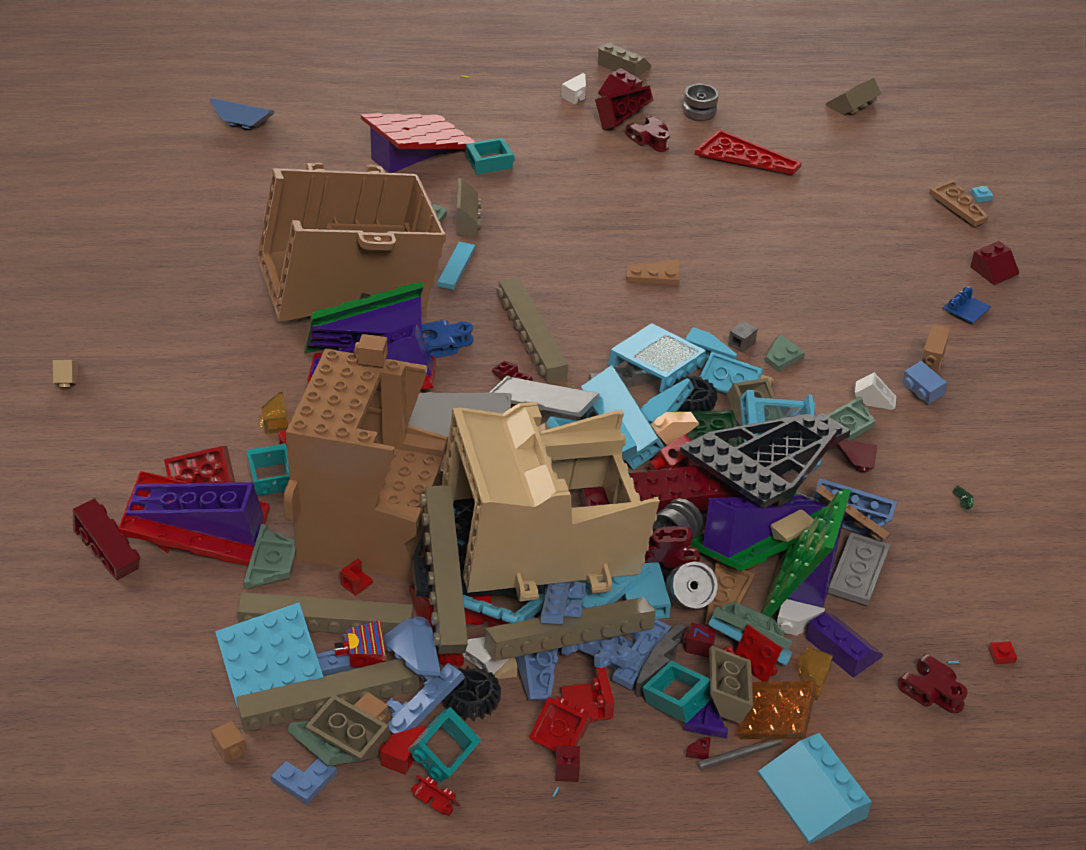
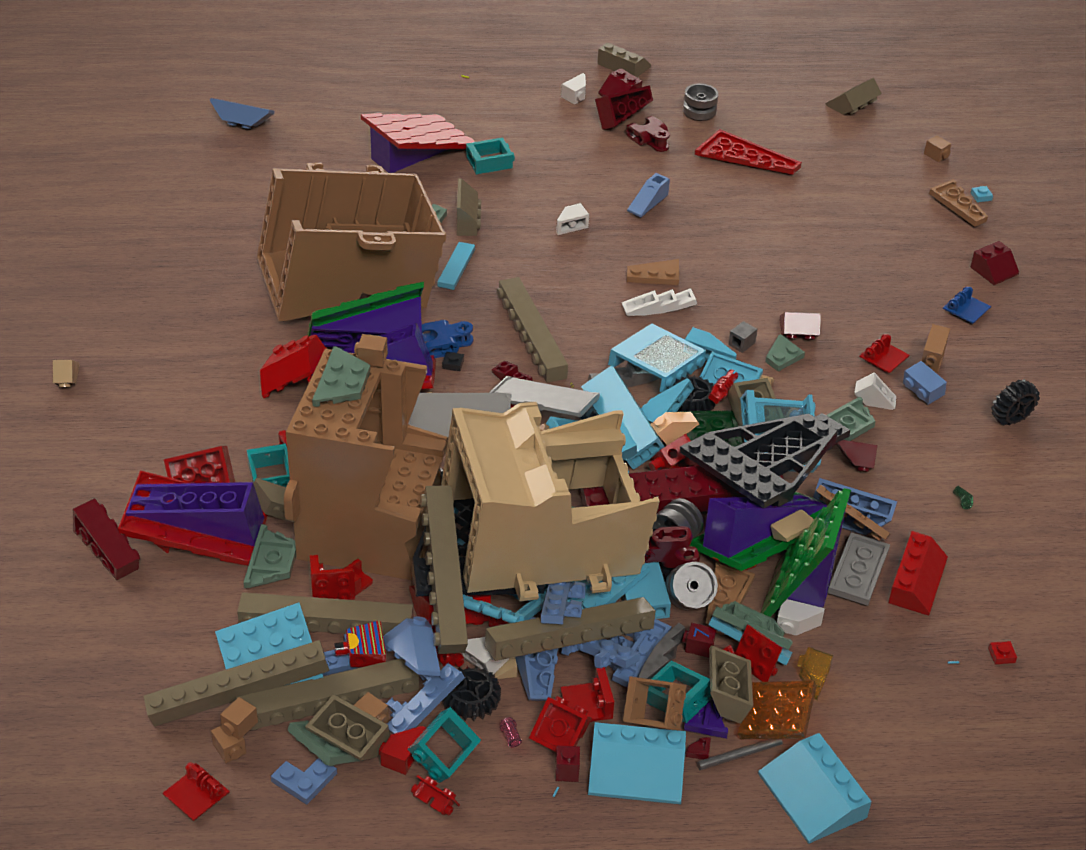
(195, 791): none -> red hinge
(238, 718): none -> medium nougat brick
(241, 680): none -> dark tan brick
(270, 498): none -> dark tan slope
(274, 415): clear yellow slope -> none
(291, 363): none -> red wedge
(331, 583): none -> red bracket
(342, 378): none -> sand green wing
(453, 361): none -> black plate
(510, 731): none -> clear pink pin
(572, 219): none -> white slope
(635, 710): none -> medium nougat window
(637, 763): none -> medium azure slope
(651, 193): none -> medium blue slope
(657, 304): none -> white slope
(722, 386): none -> red hinge
(800, 324): none -> slope
(838, 639): dark purple slope -> none
(883, 354): none -> red hinge
(918, 574): none -> red slope
(935, 686): dark red piece -> none
(937, 148): none -> medium nougat brick
(1015, 402): none -> black gear

